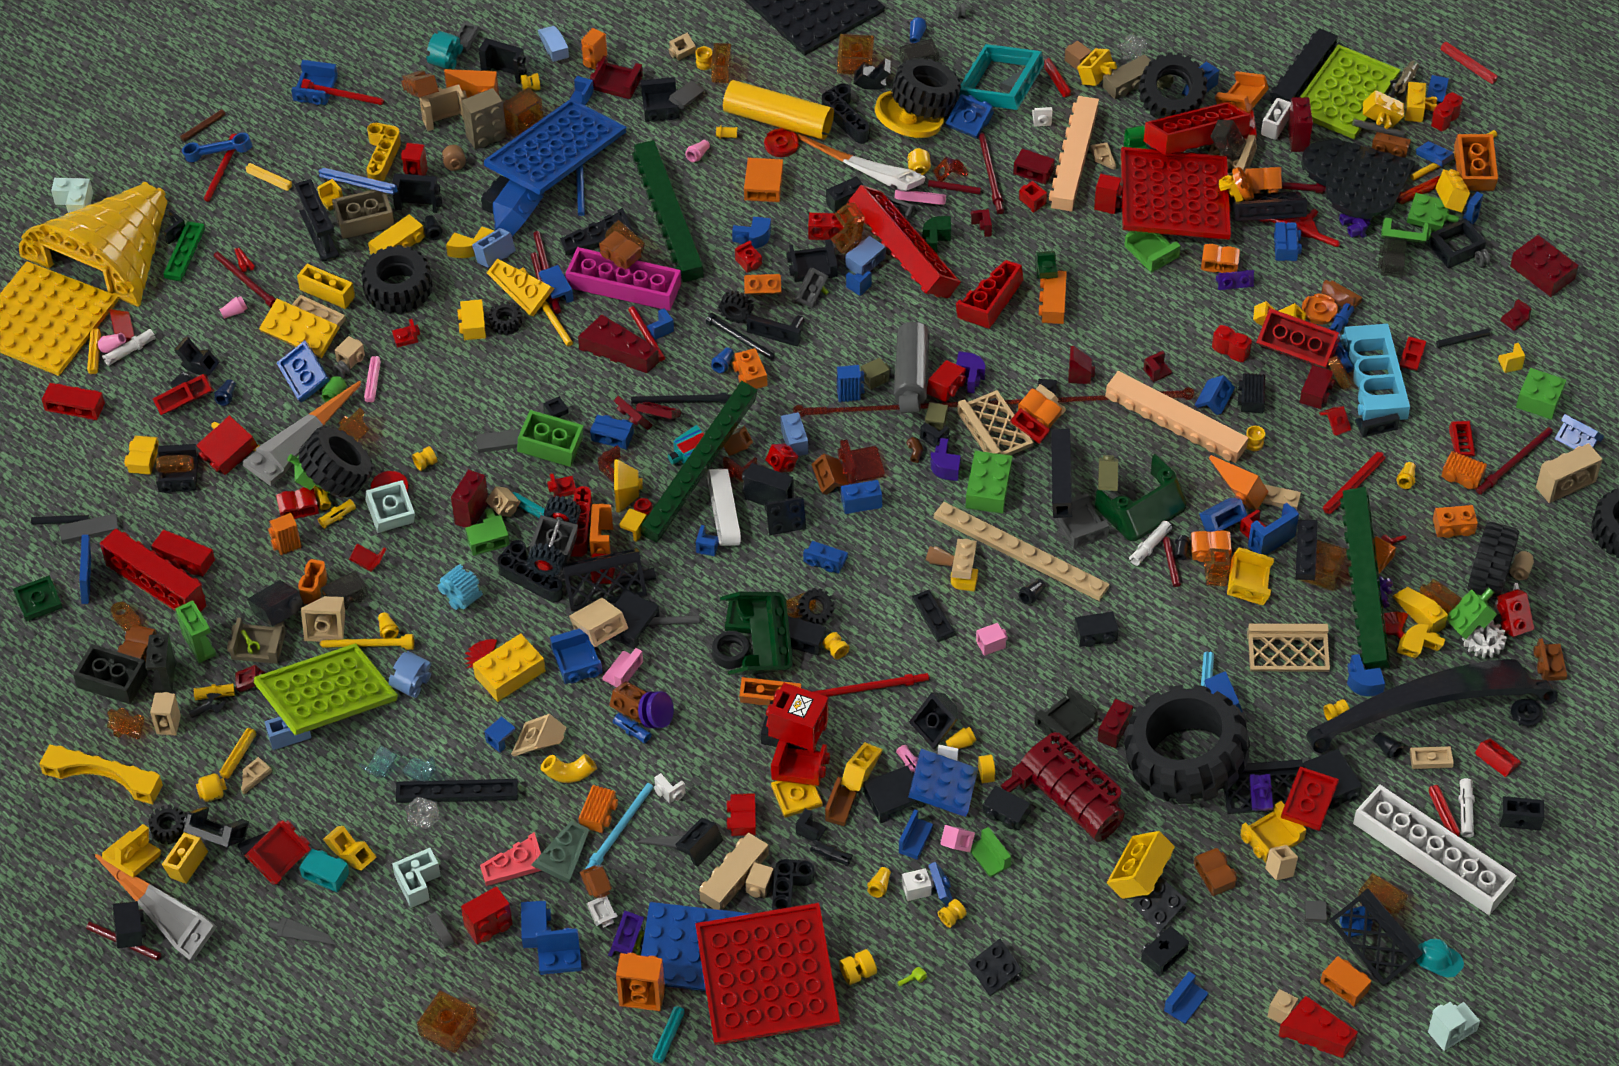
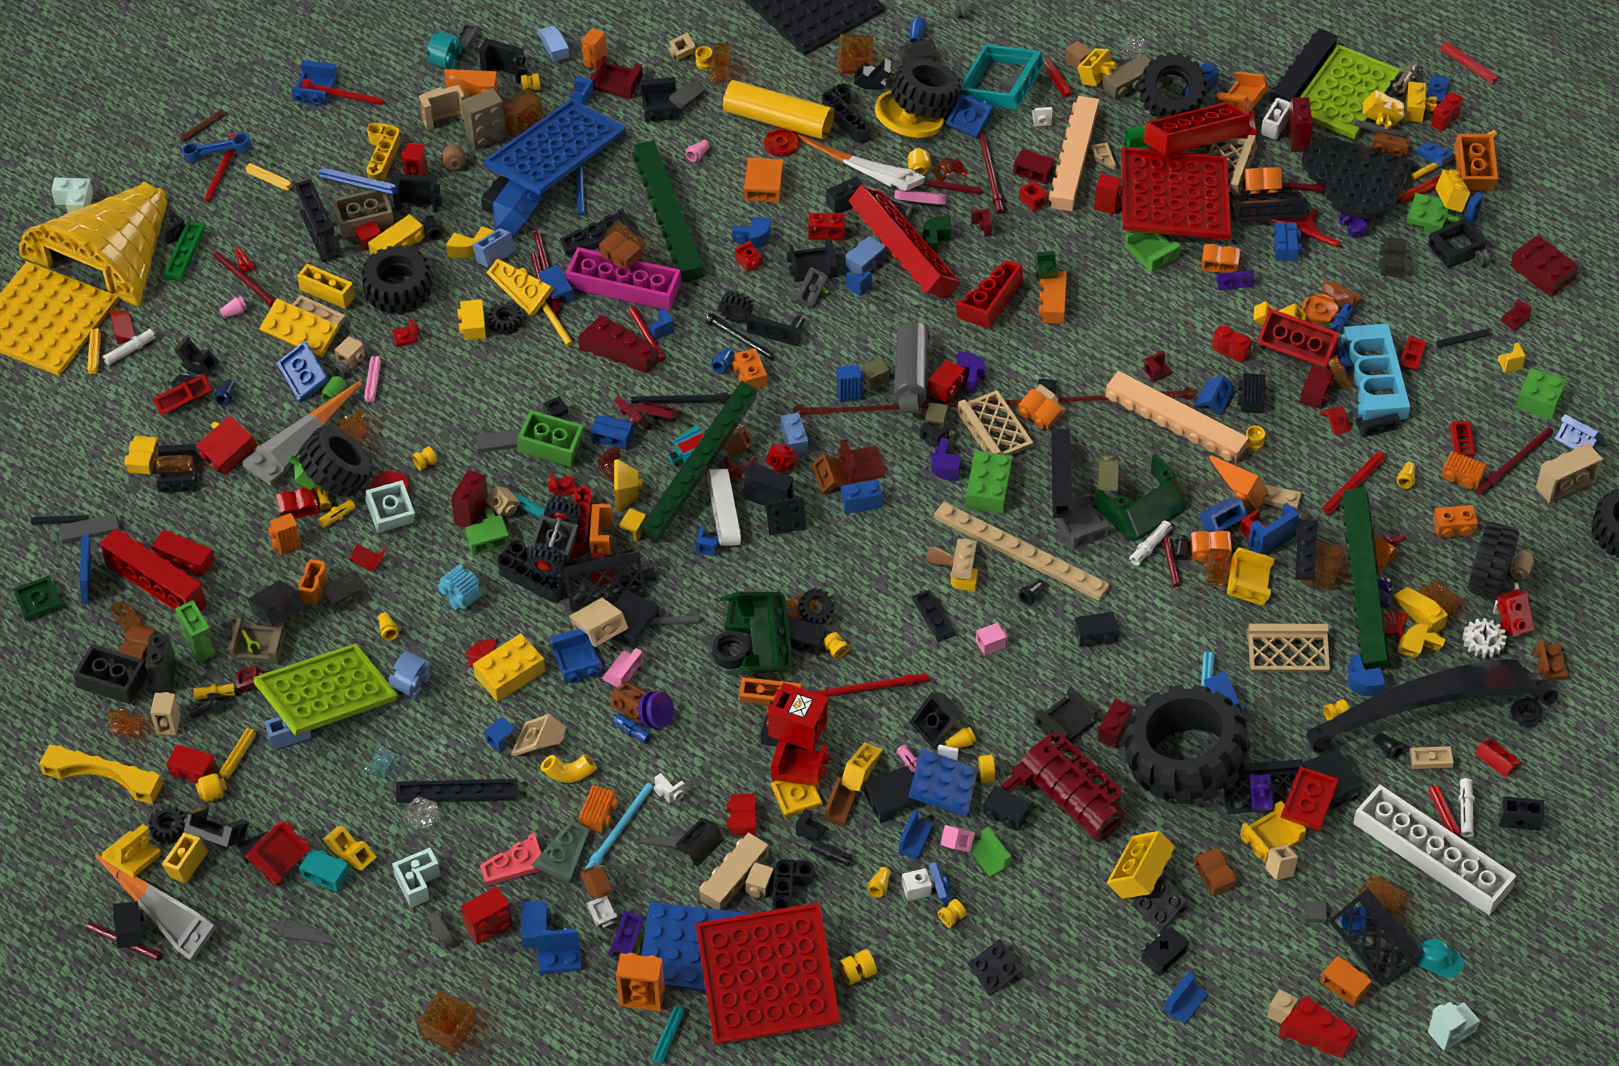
(73, 401): red brick -> none
(111, 342): bright pink cone -> none
(190, 763): none -> red brick
(254, 774): tan tile -> none
(324, 619): tan slope -> none
(329, 191): yellow panel -> none
(366, 233): none -> red panel
(405, 642): yellow piece -> none
(419, 83): dark orange arch -> none
(420, 770): clear light blue bracket -> none
(643, 505): red plate -> none
(727, 132): yellow pin -> none
(762, 284): orange panel -> none
(825, 557): blue bracket -> none
(853, 223): clear orange brick -> none
(917, 447): reddish brown arm -> none
(917, 973): lime hand -> none
(1030, 425): red slope -> none
(1080, 367): dark red slope -> none
(1228, 139): clear smoke brick -> none
(1228, 182): yellow bracket -> none
(1242, 184): orange tile -> none
(1406, 235): bright green panel -> none
(1472, 612): bright green plate -> none

